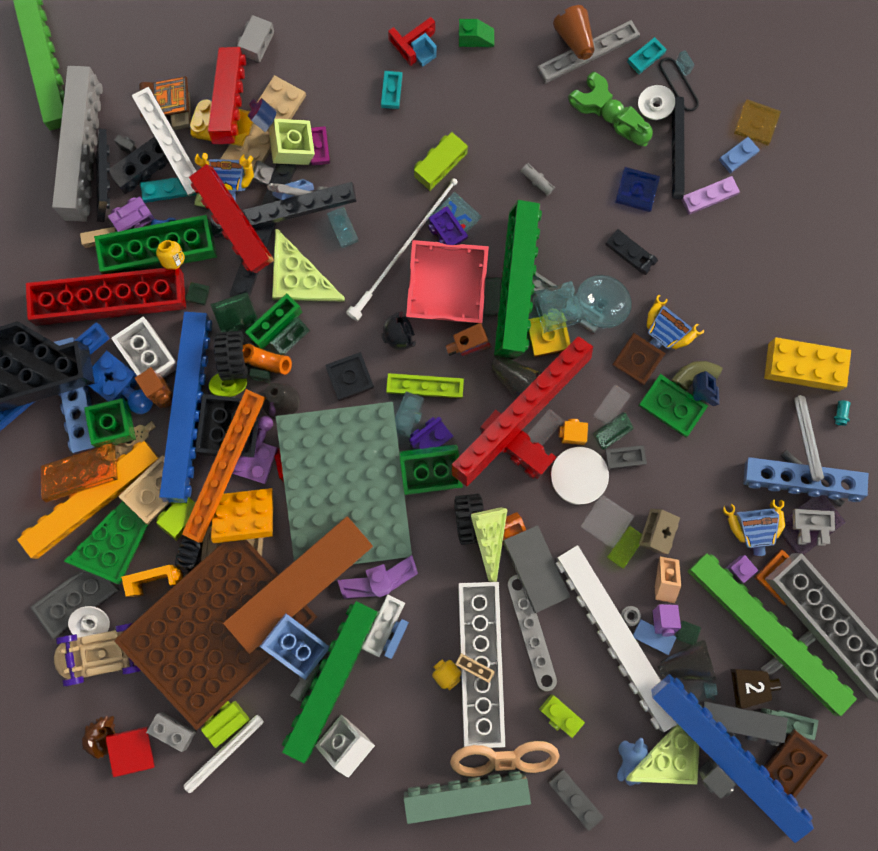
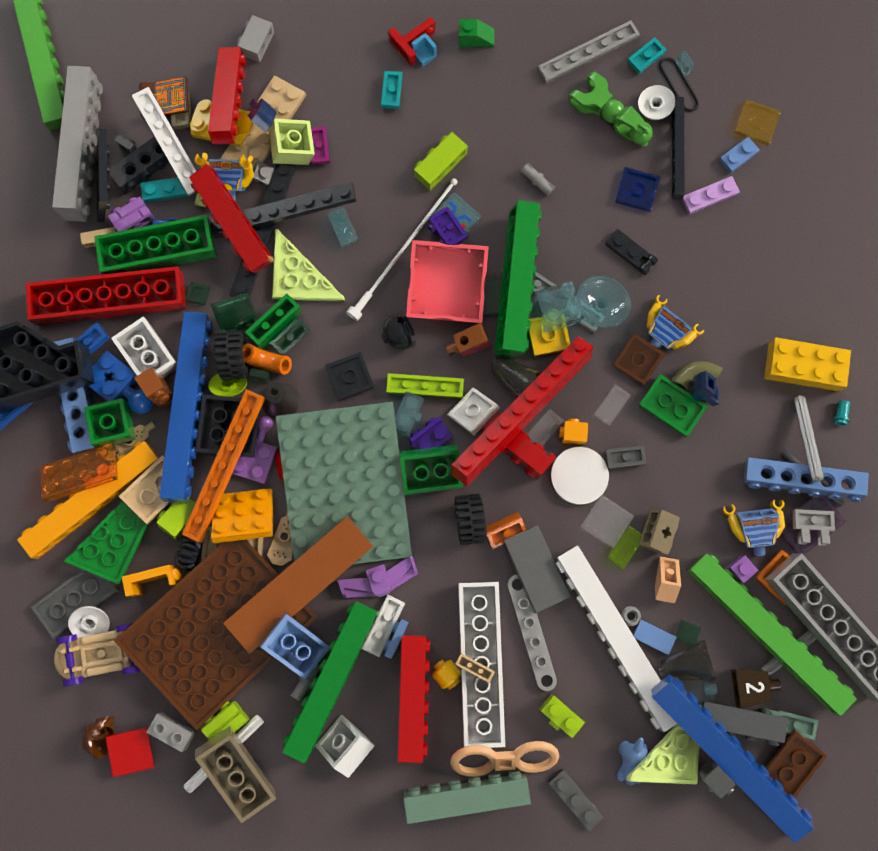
(170, 254): yellow head -> none
(235, 774): none -> dark tan brick
(280, 188): light grey hinge -> none
(280, 545): none -> tan piece
(300, 184): medium blue tile -> none
(412, 699): none -> red brick
(473, 411): none -> white tile
(489, 530): yellowish green tile -> none
(576, 31): dark orange cone -> none
(613, 431): clear green tile -> none
(666, 619): medium lavender brick -> none

